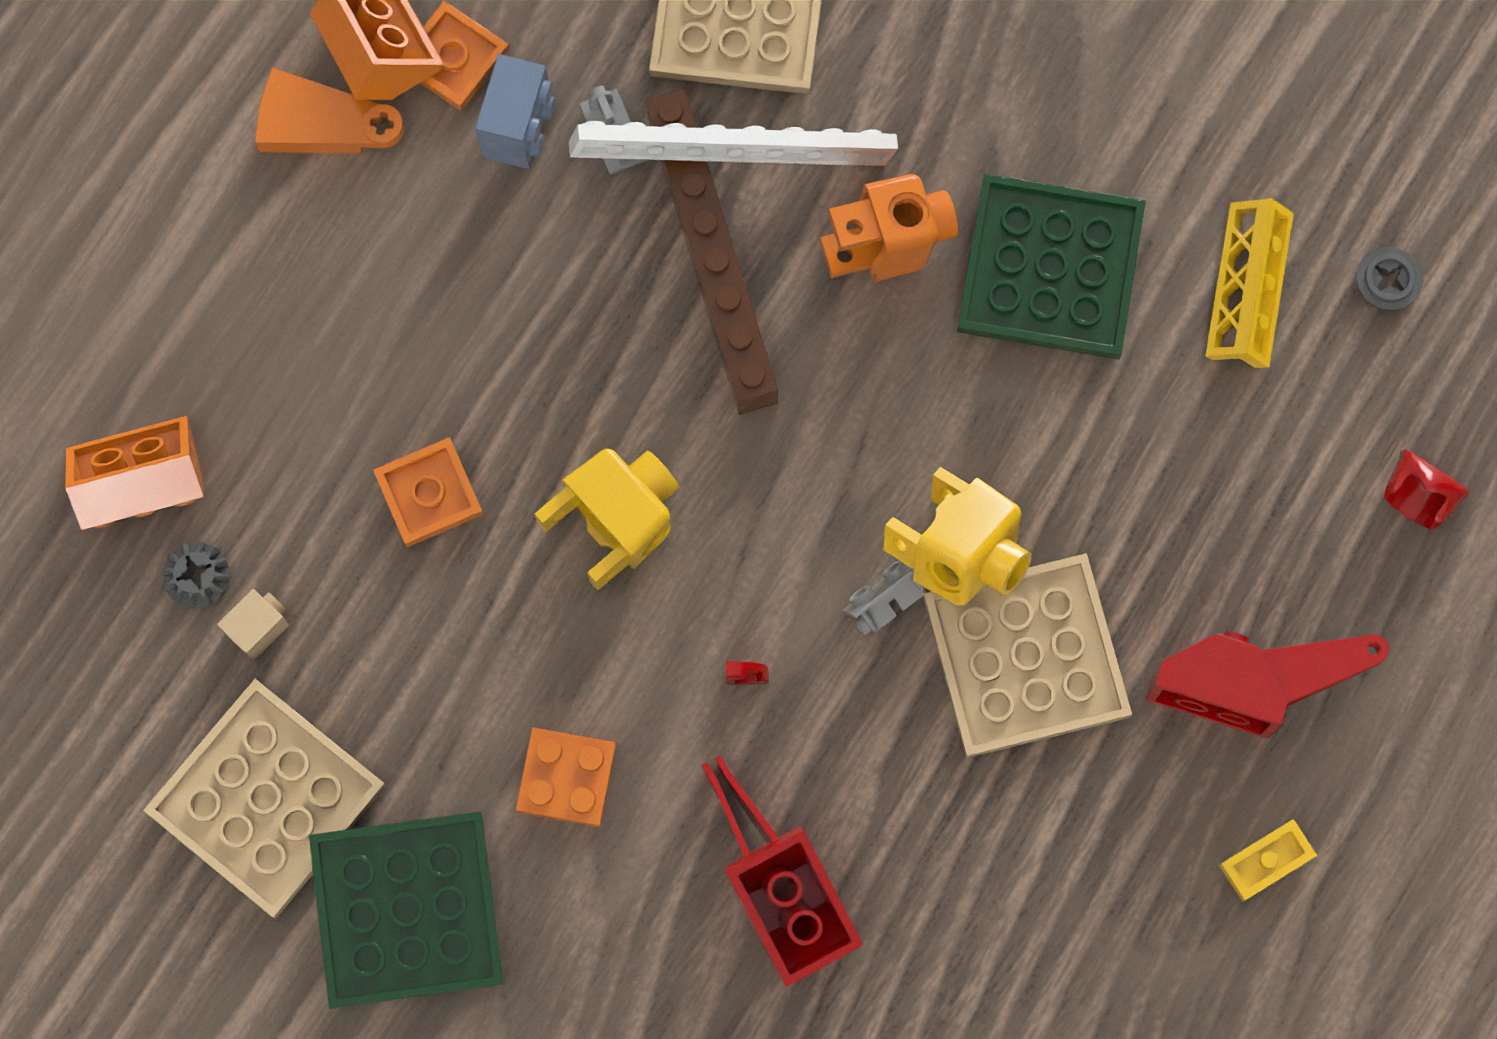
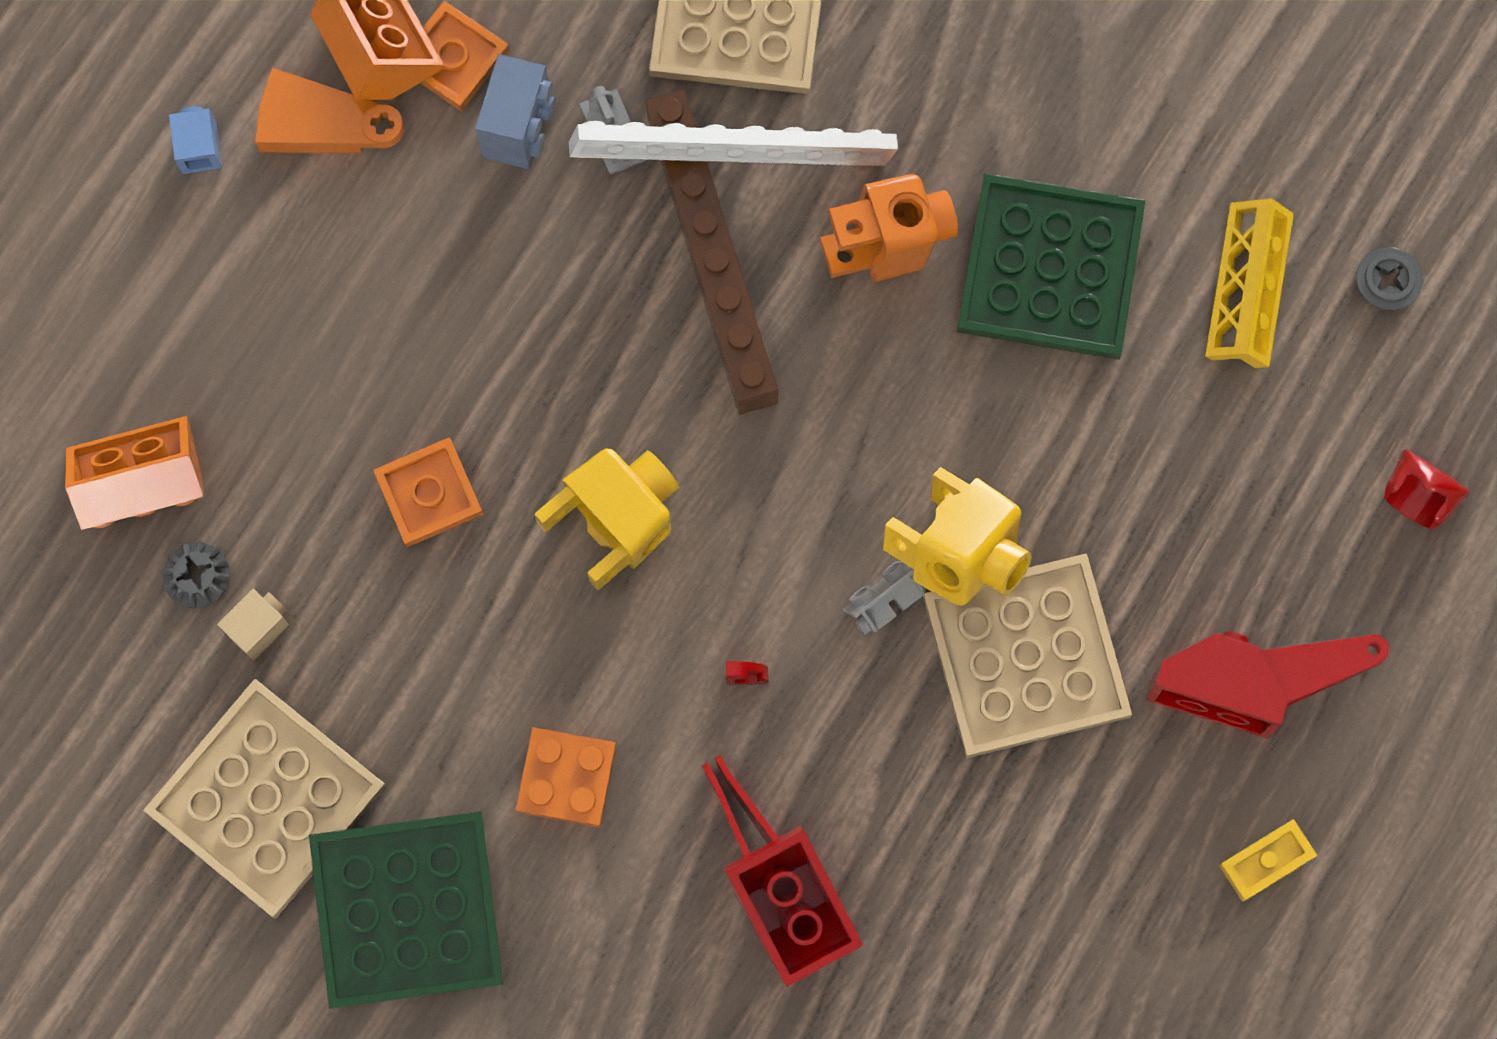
(195, 140): none -> medium blue brick

